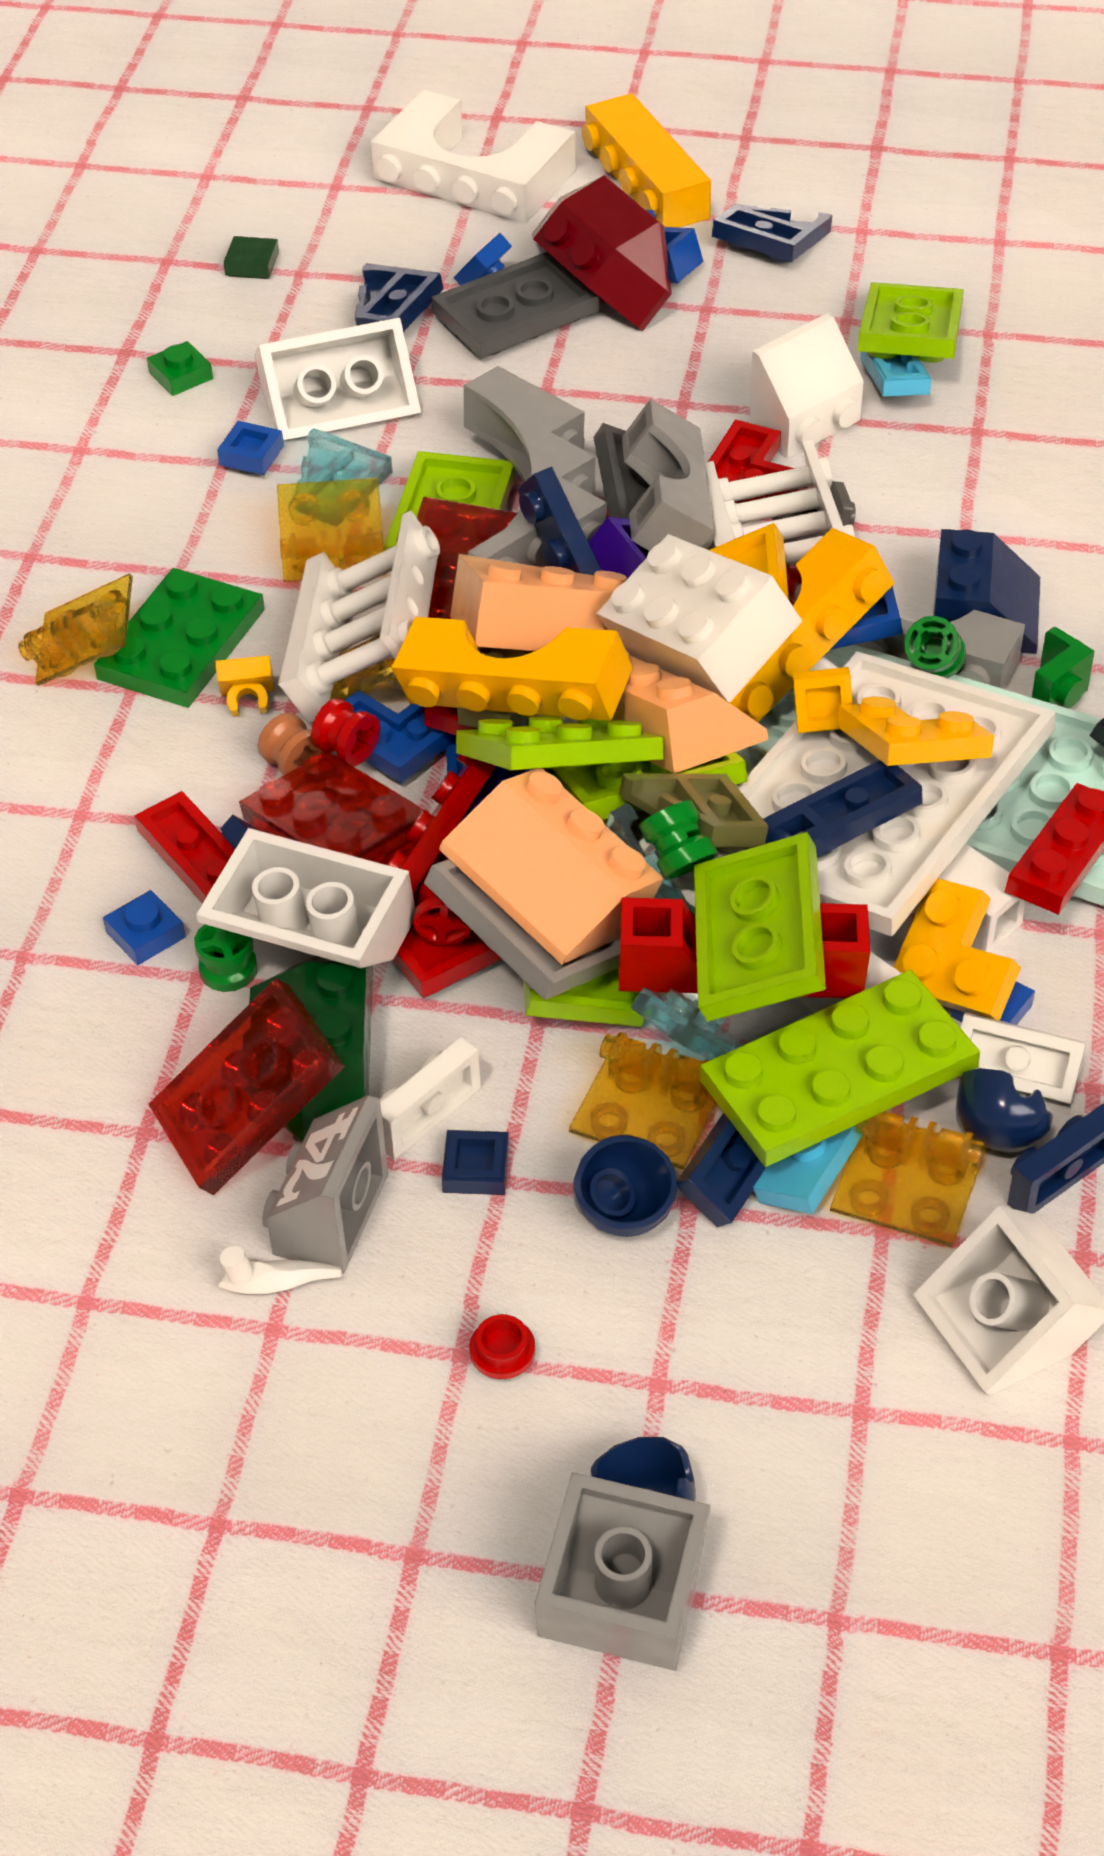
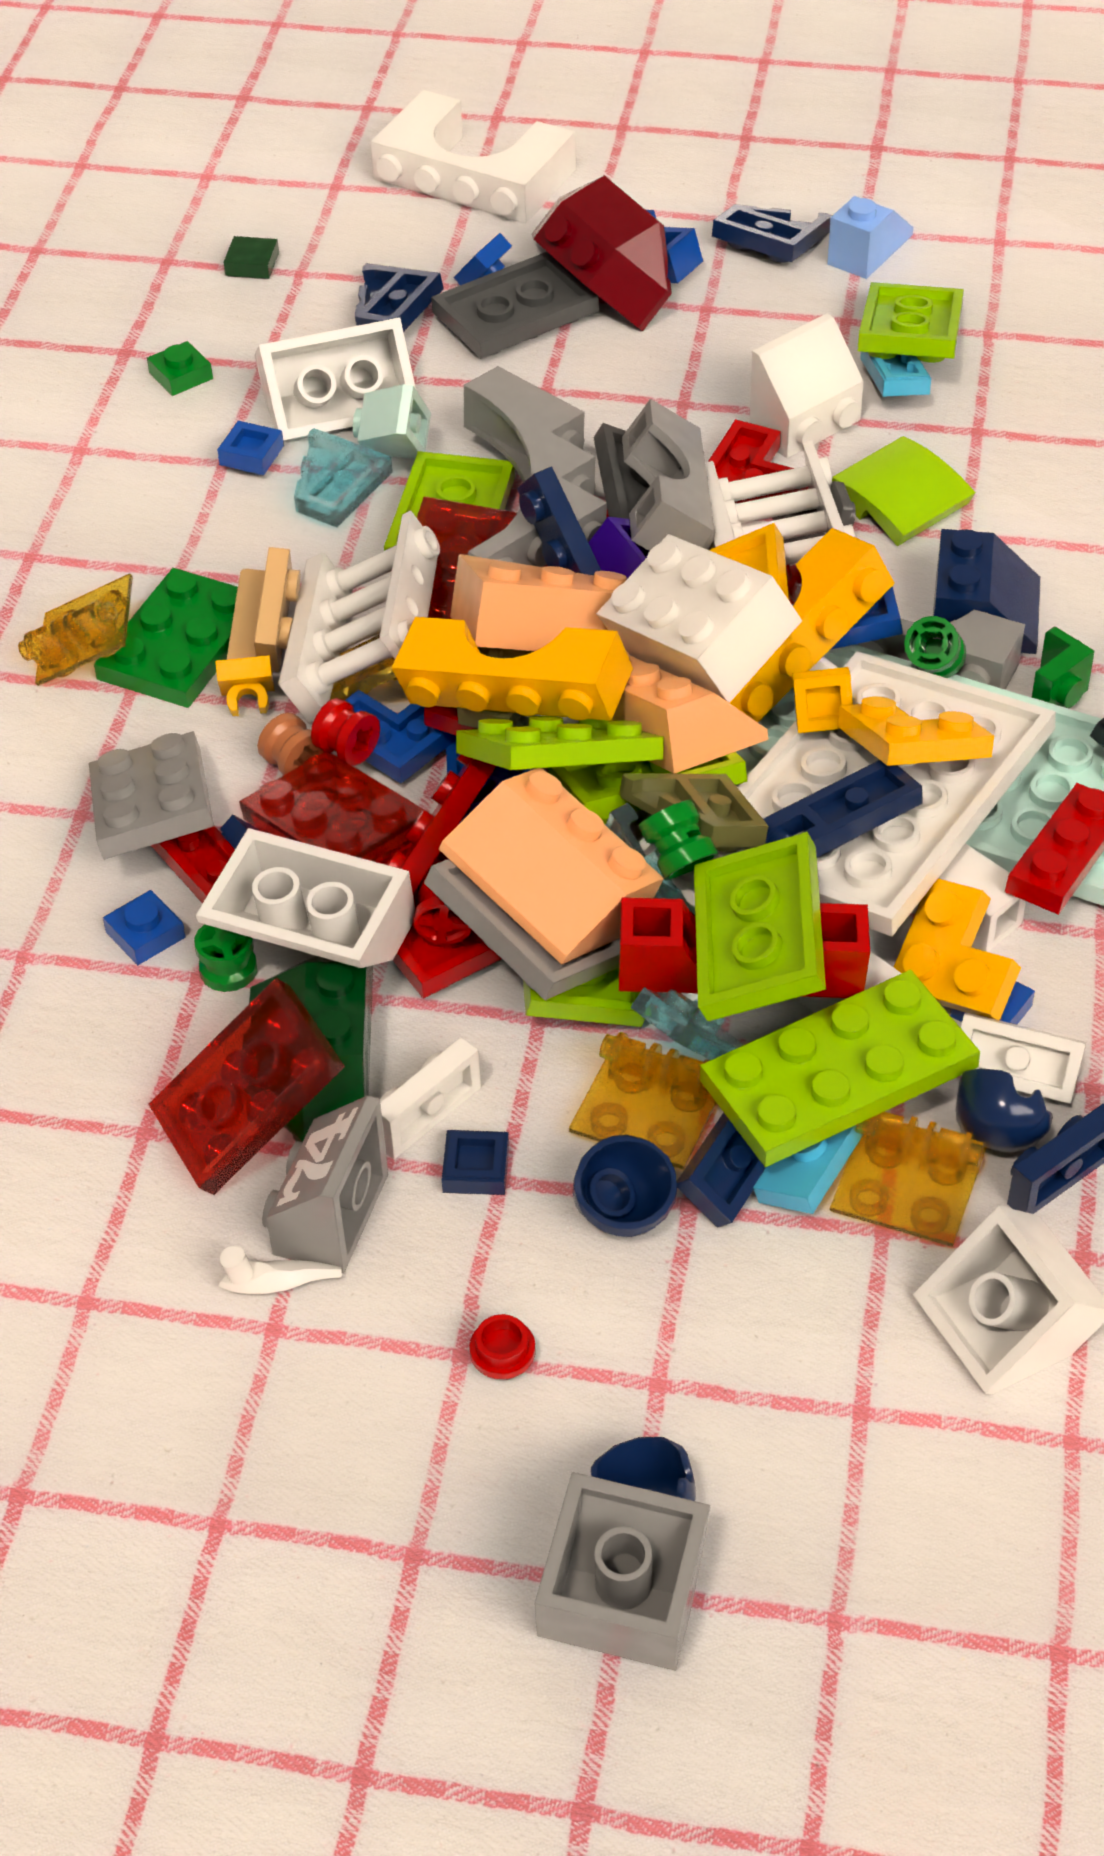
(149, 794): none -> light grey plate
(262, 609): none -> tan bracket
(328, 518): clear yellow hinge -> none
(393, 421): none -> light aqua slope
(647, 161): yellow brick -> none
(865, 236): none -> light blue slope
(904, 488): none -> lime slope

